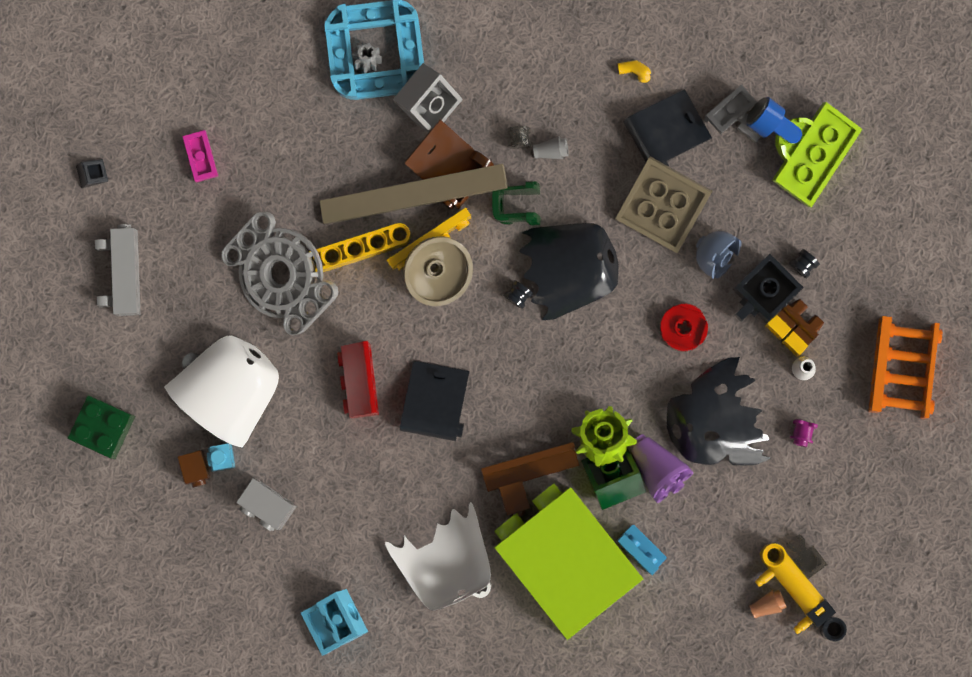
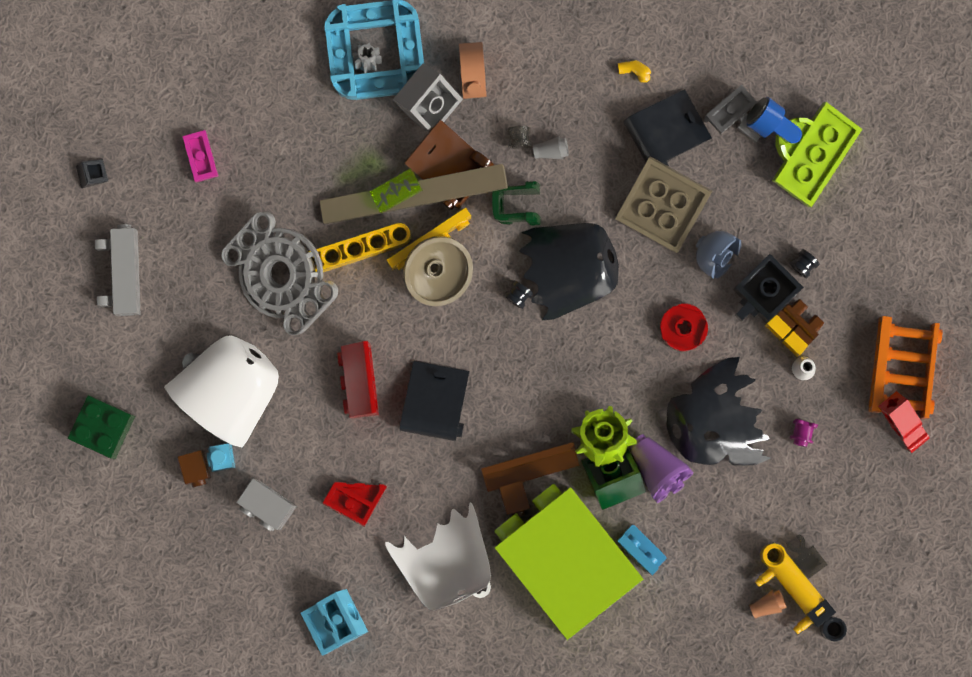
(354, 500): none -> red wing
(396, 191): none -> clear neon green tile
(472, 70): none -> nougat brick
(904, 421): none -> piece

